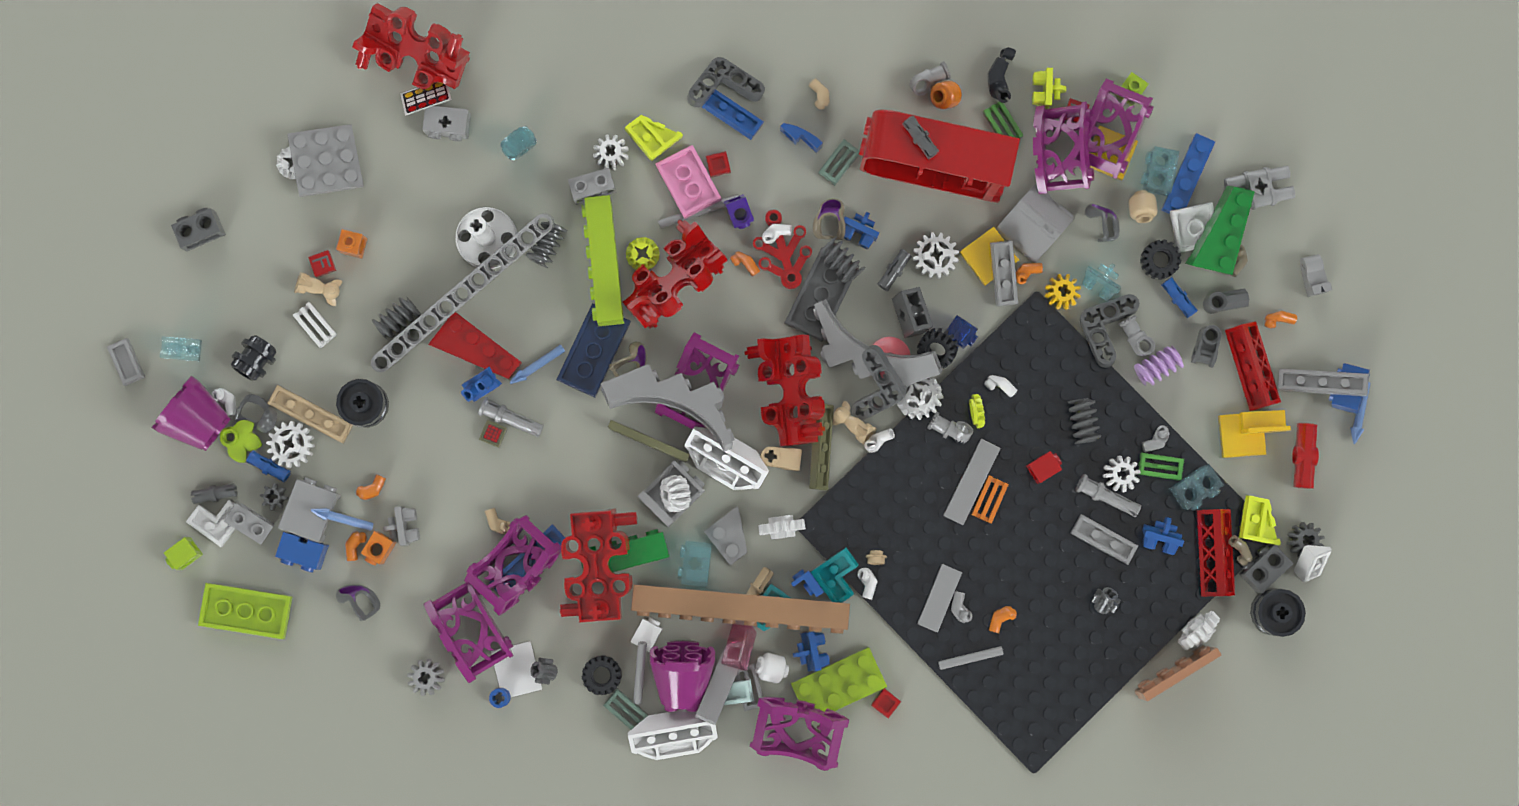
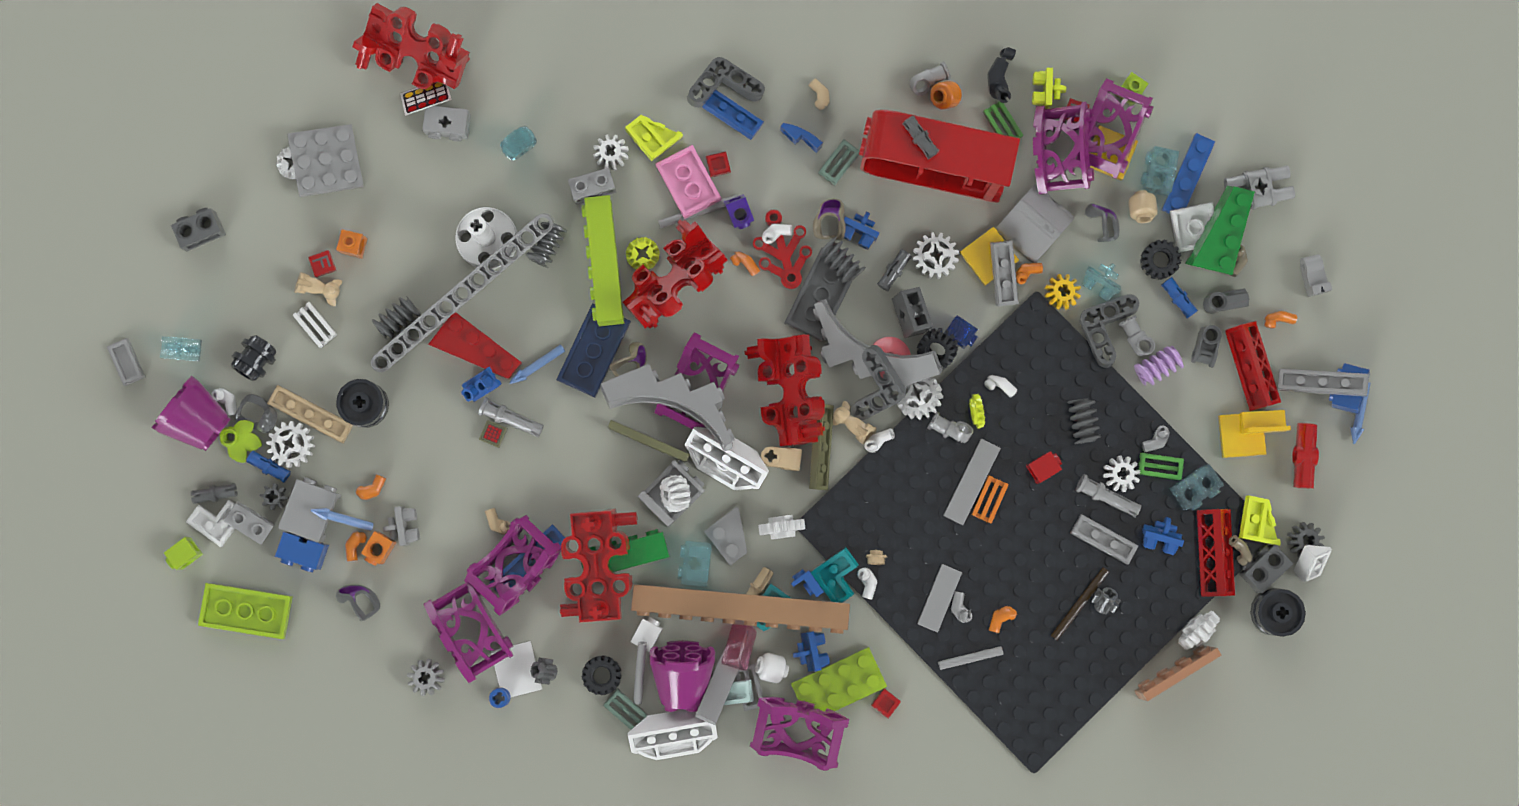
(1083, 599): none -> dark brown bar

